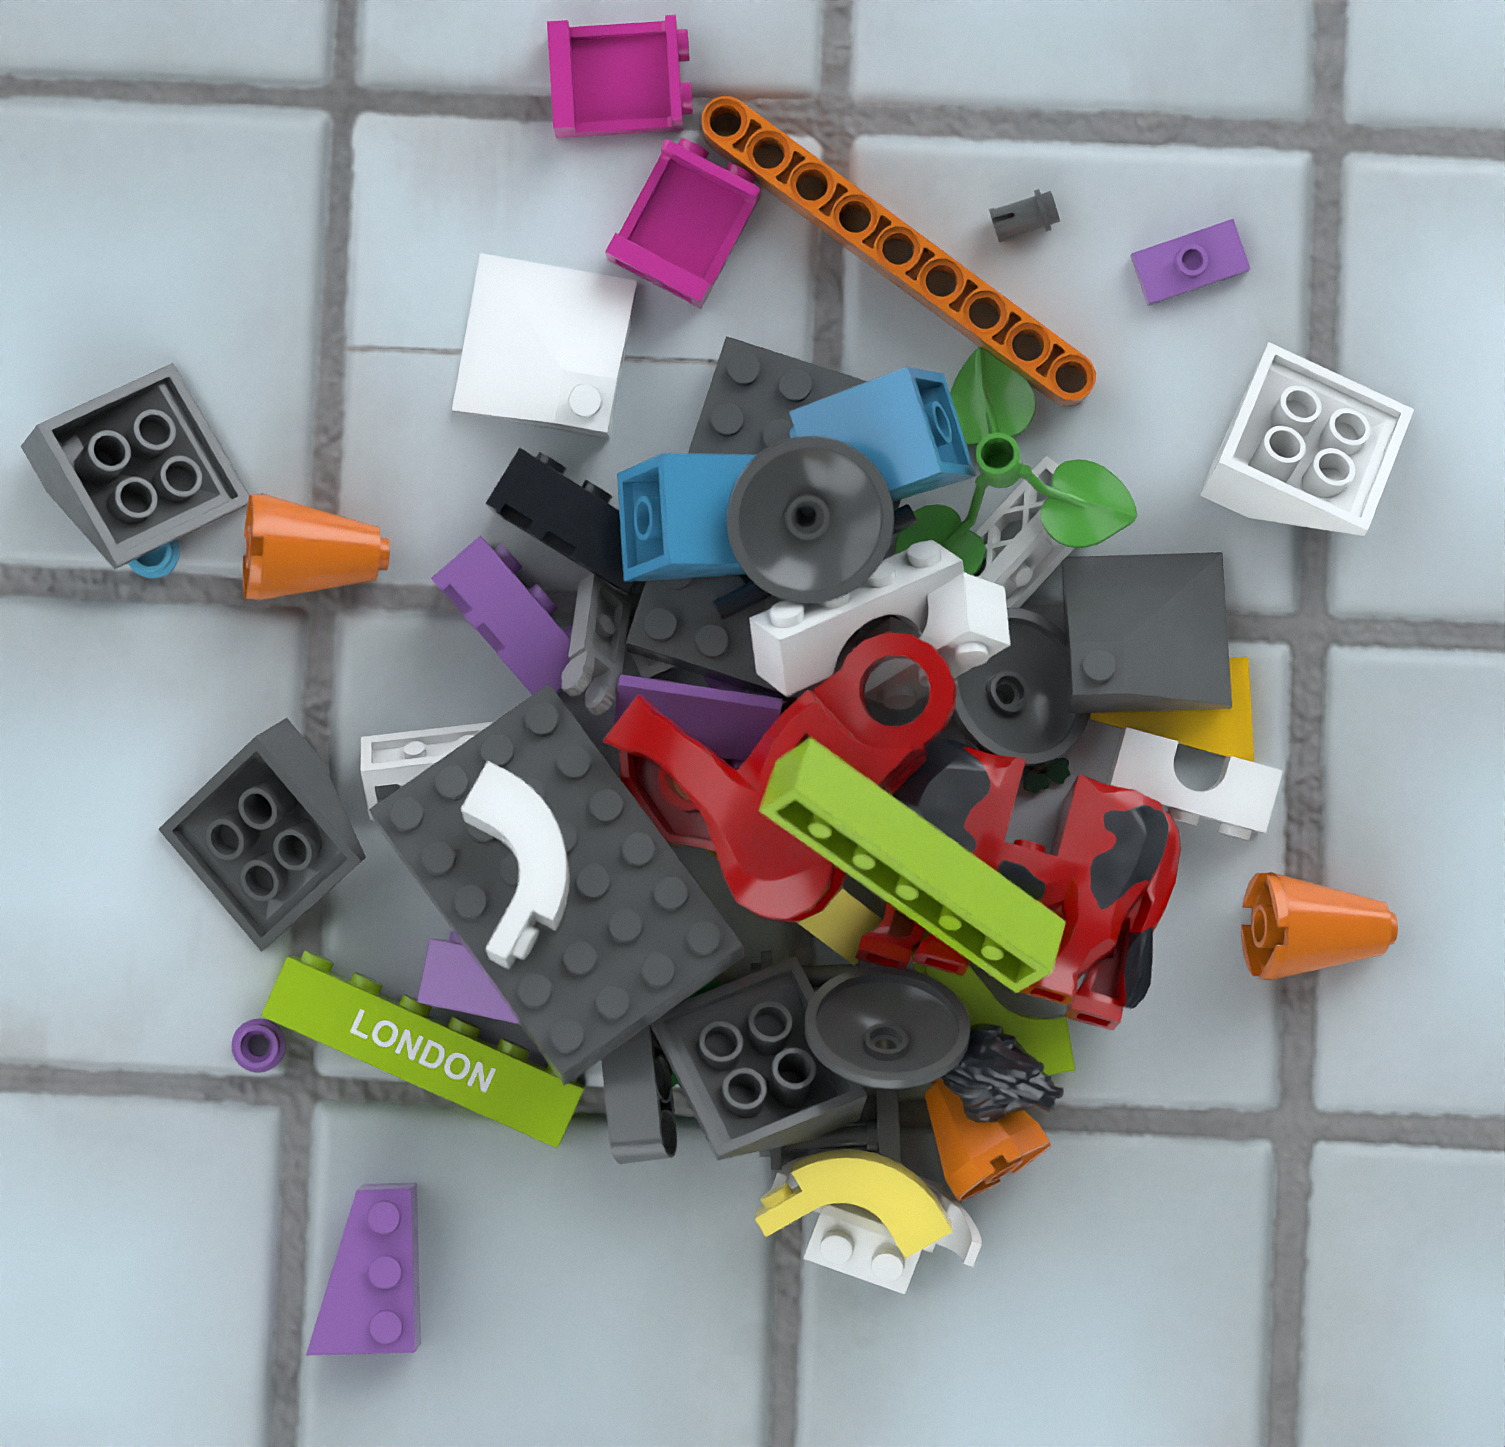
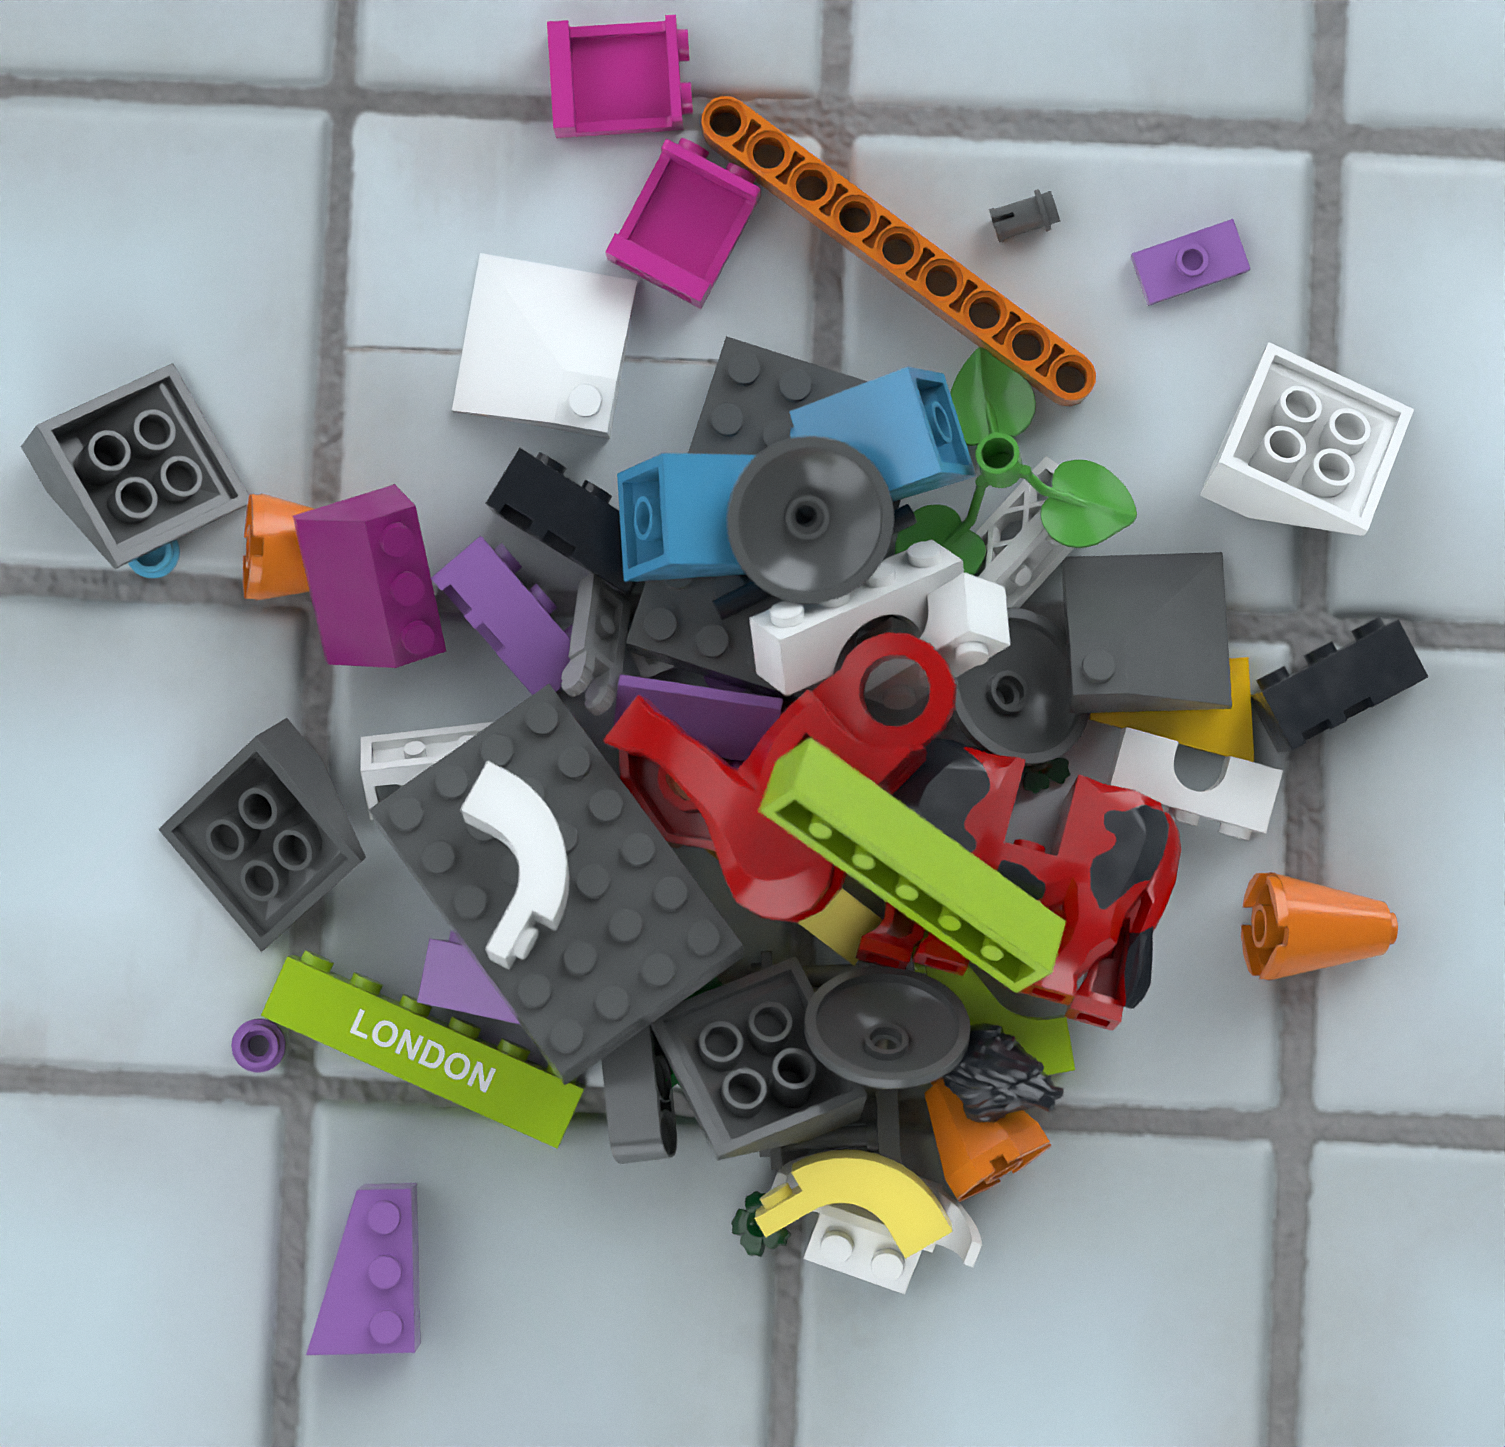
(370, 580): none -> magenta slope
(751, 1234): none -> dark green plant
(1336, 683): none -> black wedge

